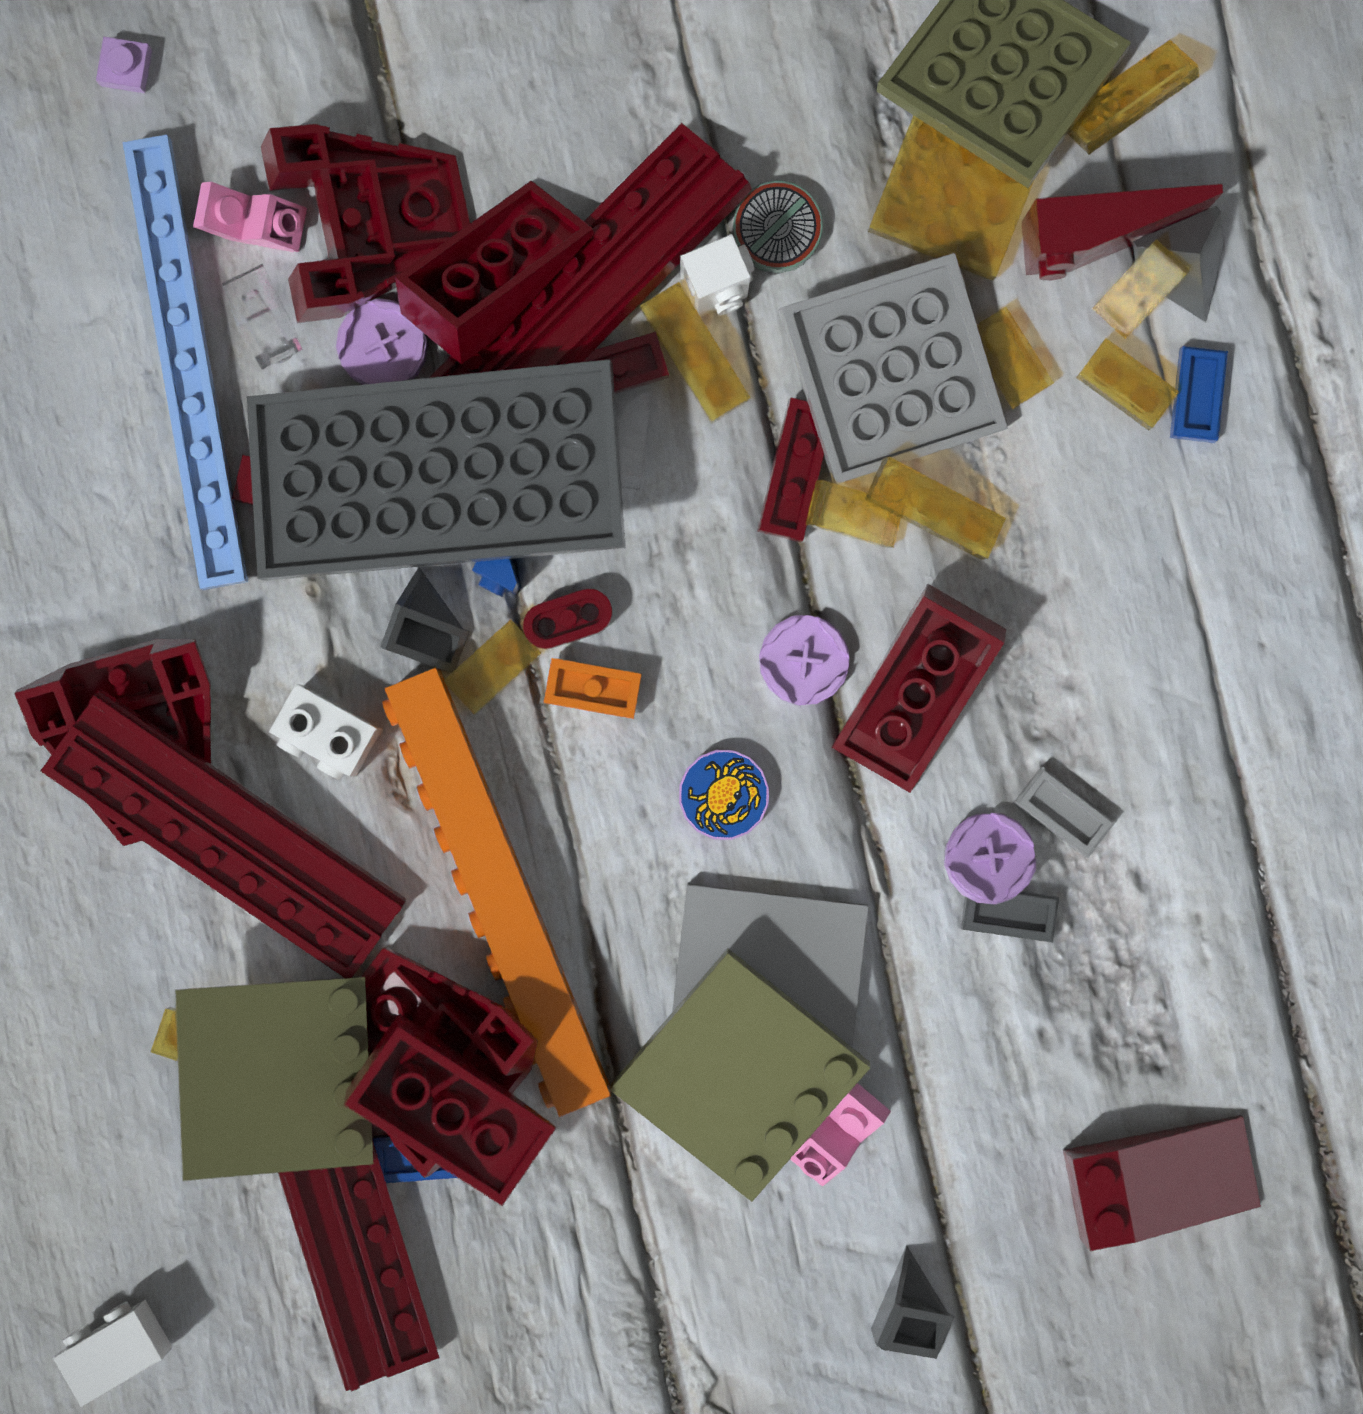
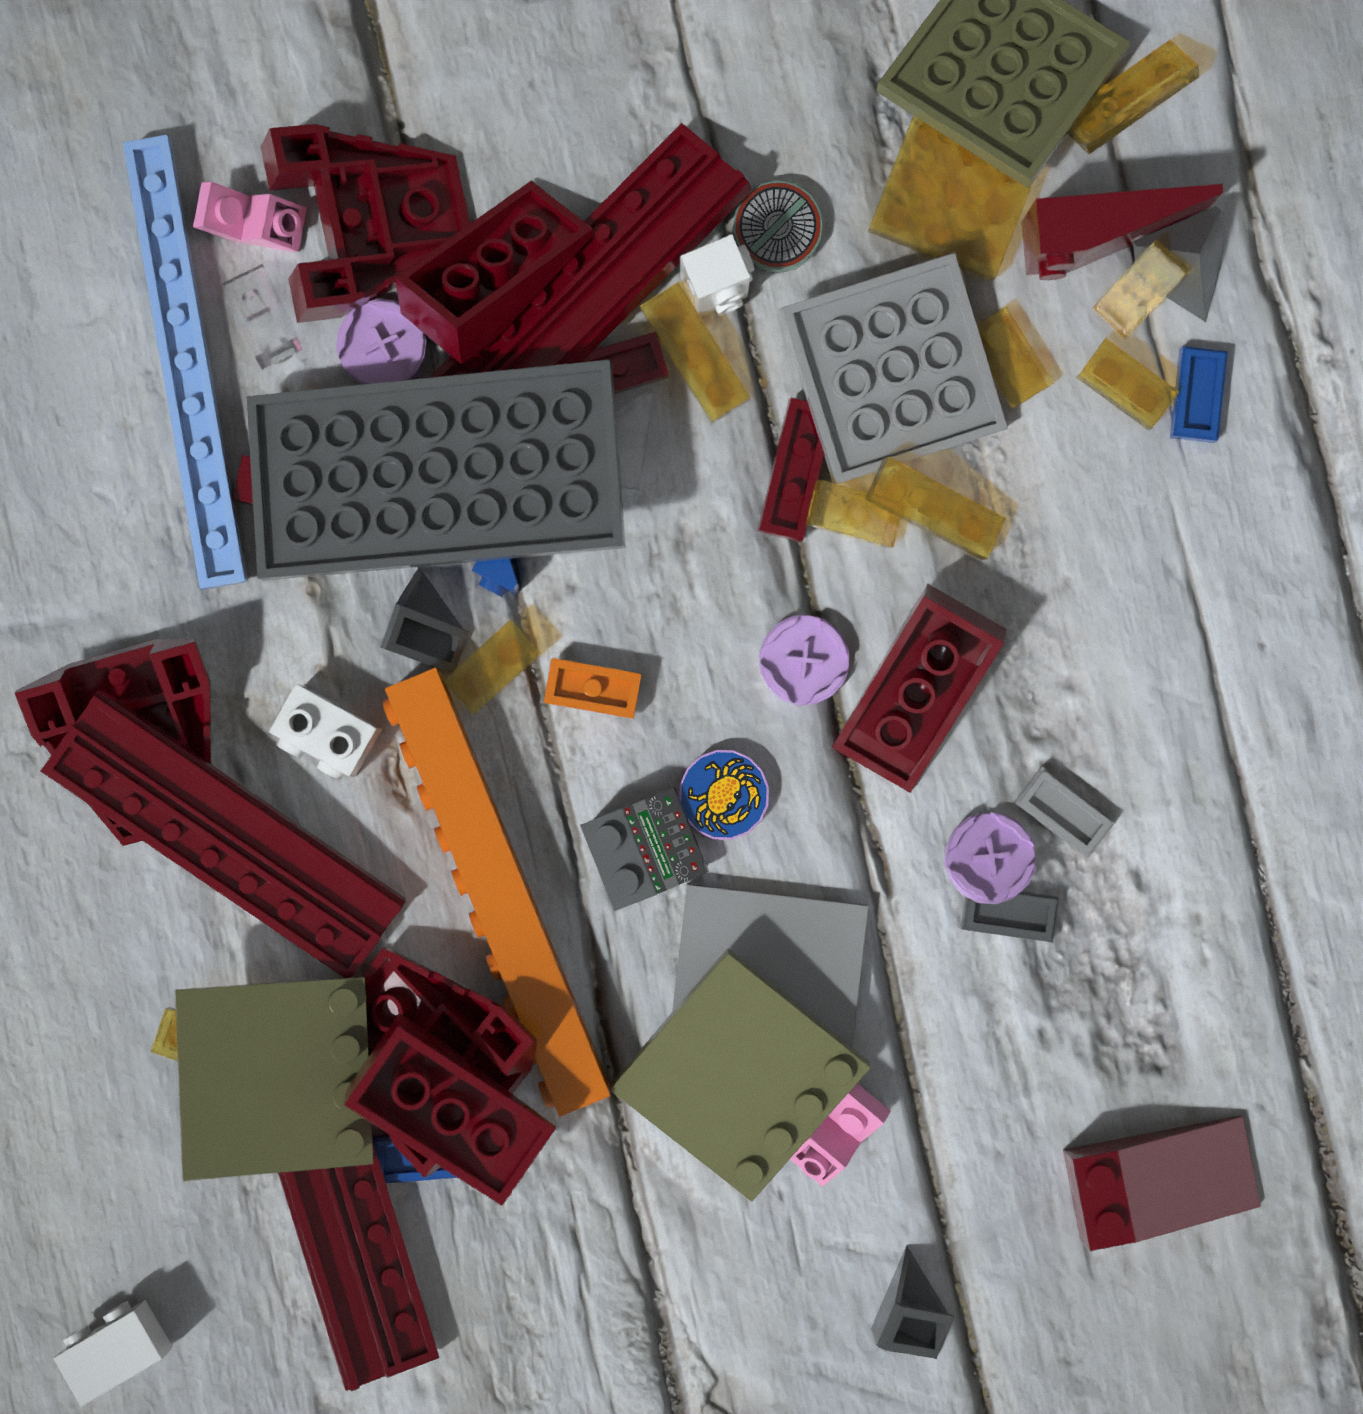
(124, 64): lavender plate -> none
(568, 619): dark red plate -> none
(644, 848): none -> dark grey slope

